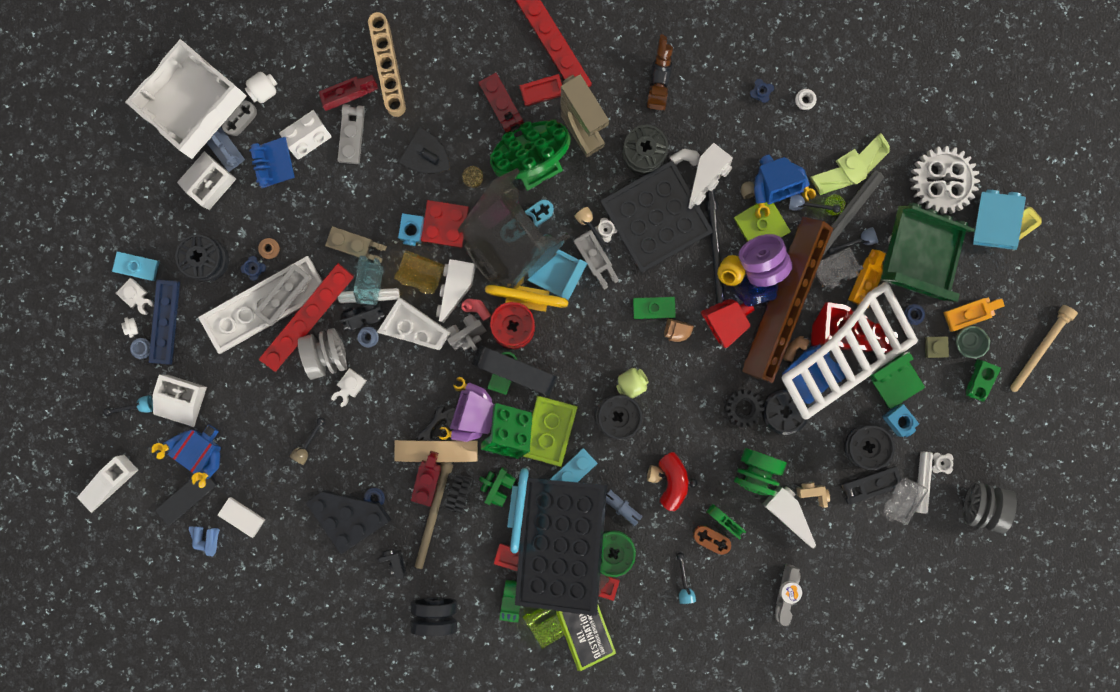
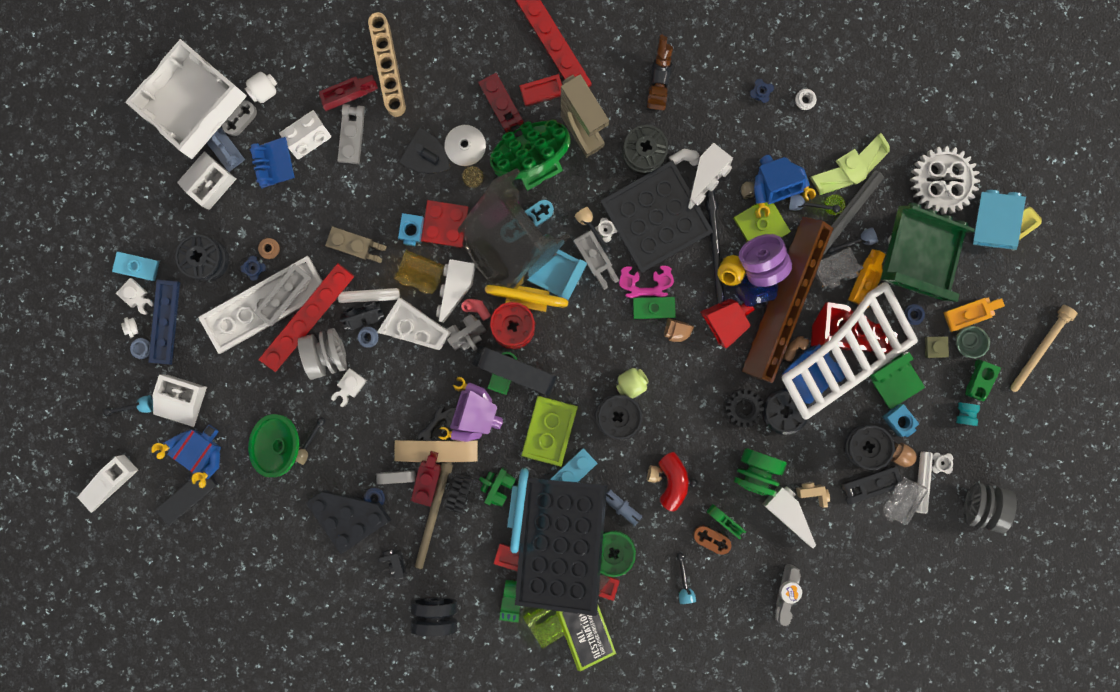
(209, 545): medium blue piece -> none
(241, 517): white tile -> none
(273, 445): none -> green dish
(368, 281): clear light blue hinge -> none
(396, 477): none -> light grey beam
(472, 153): none -> white dish
(509, 432): green bracket -> none
(628, 282): none -> dark pink helmet
(904, 455): none -> medium nougat piece
(965, 409): none -> teal wheel

